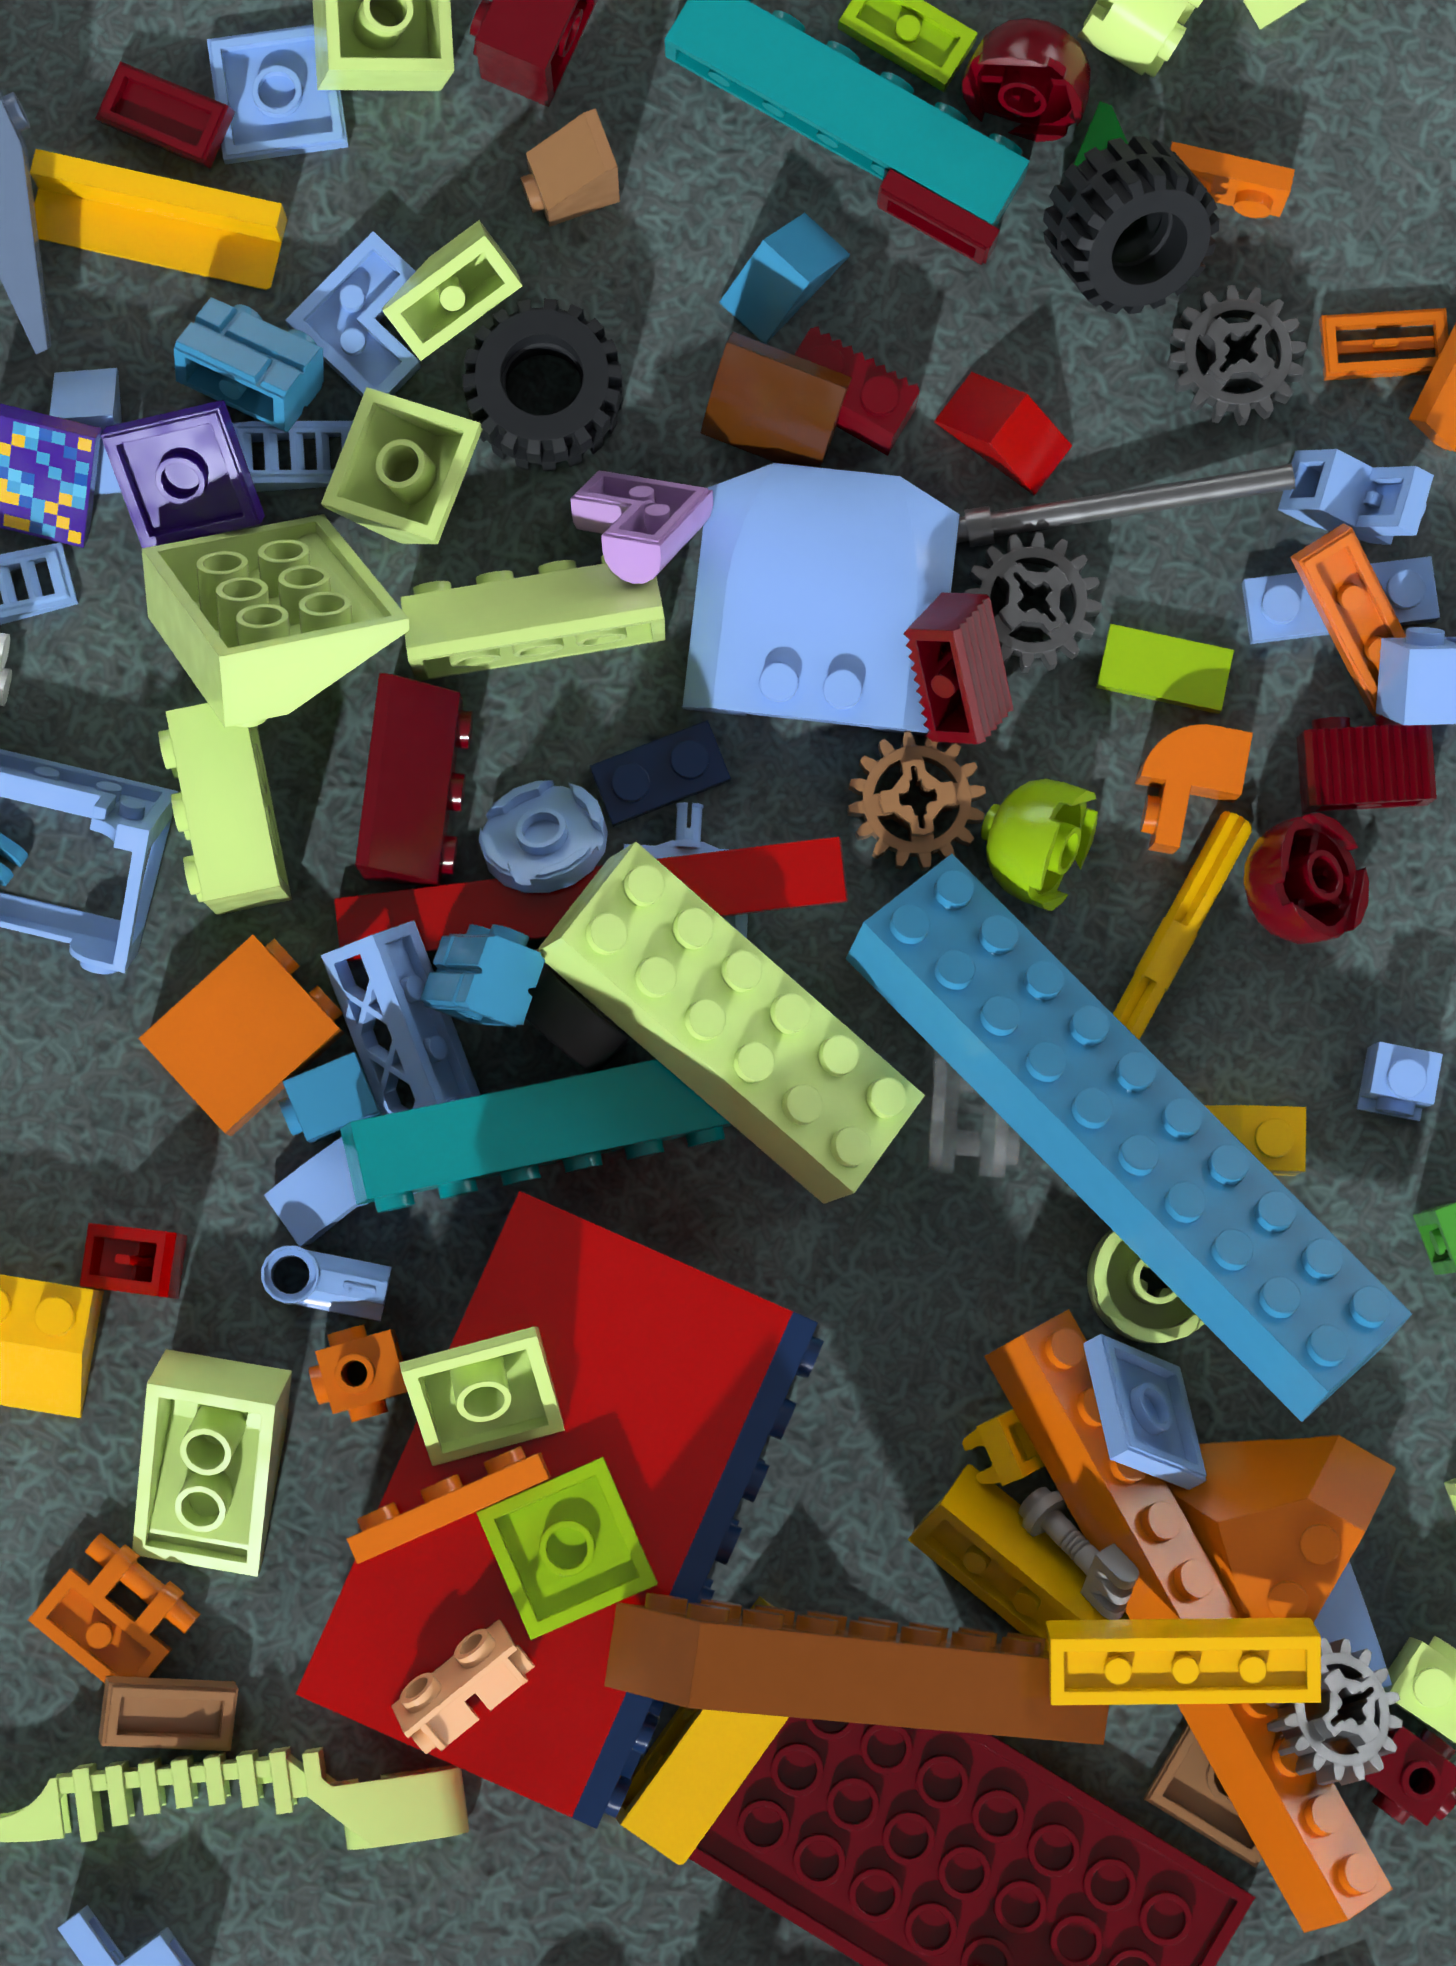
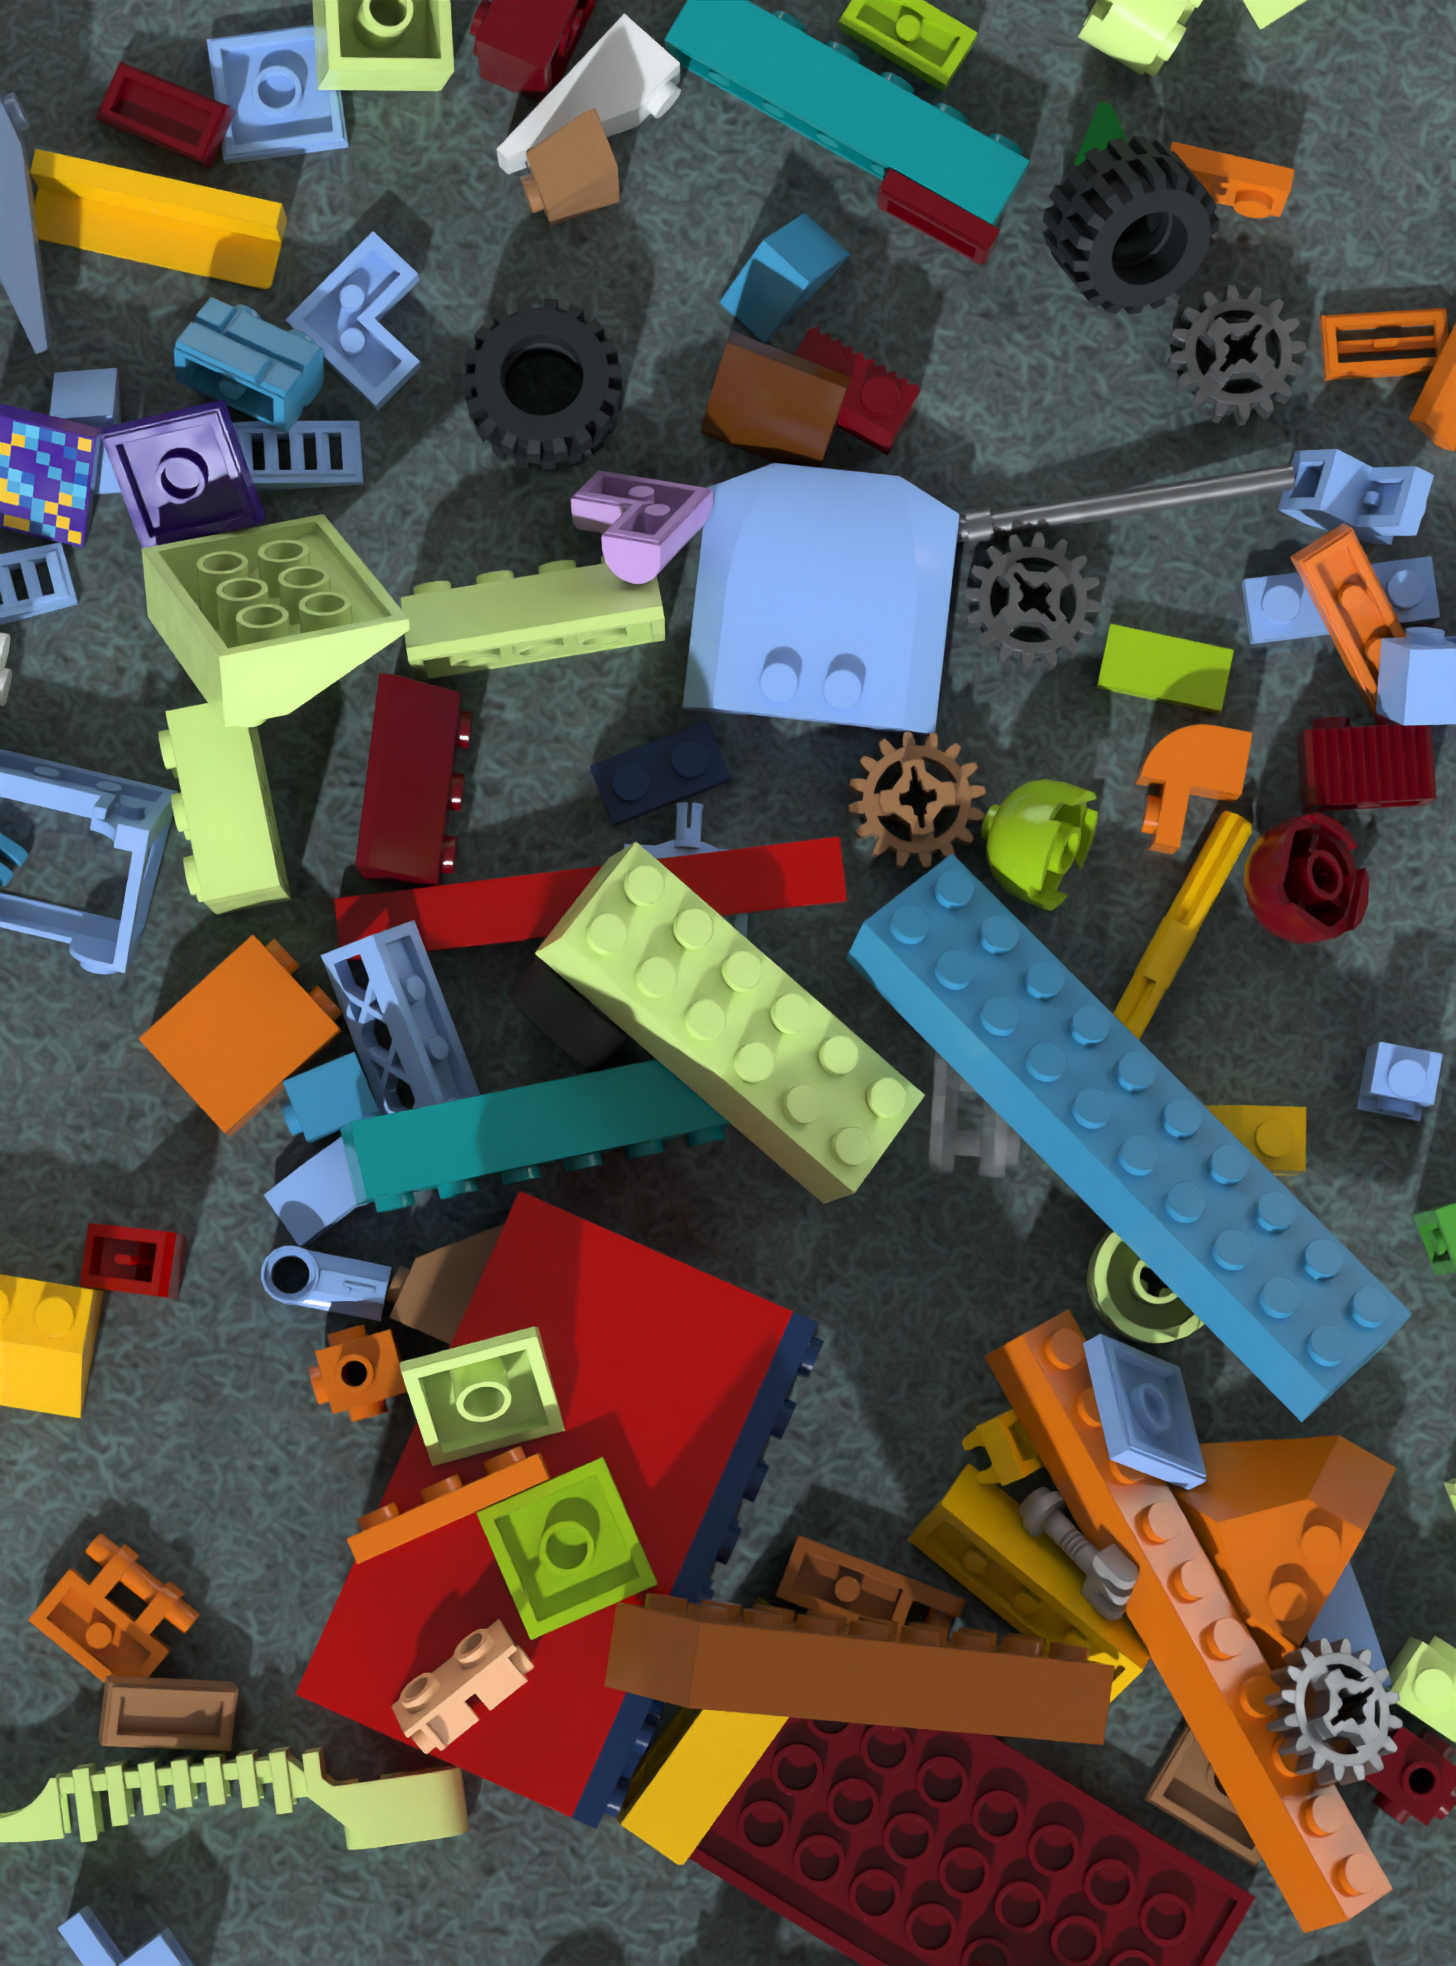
(209, 1461): yellowish green slope -> none
(401, 468): yellowish green slope -> none
(441, 1285): none -> medium nougat slope
(452, 290): yellowish green slope -> none
(484, 976): dark azure brick -> none
(543, 837): light blue tile -> none
(619, 76): none -> white slope
(852, 1587): none -> dark orange plate
(959, 668): dark red brick -> none
(1005, 430): red slope -> none
(1029, 72): dark red cylinder -> none
(1184, 1661): yellow panel -> none

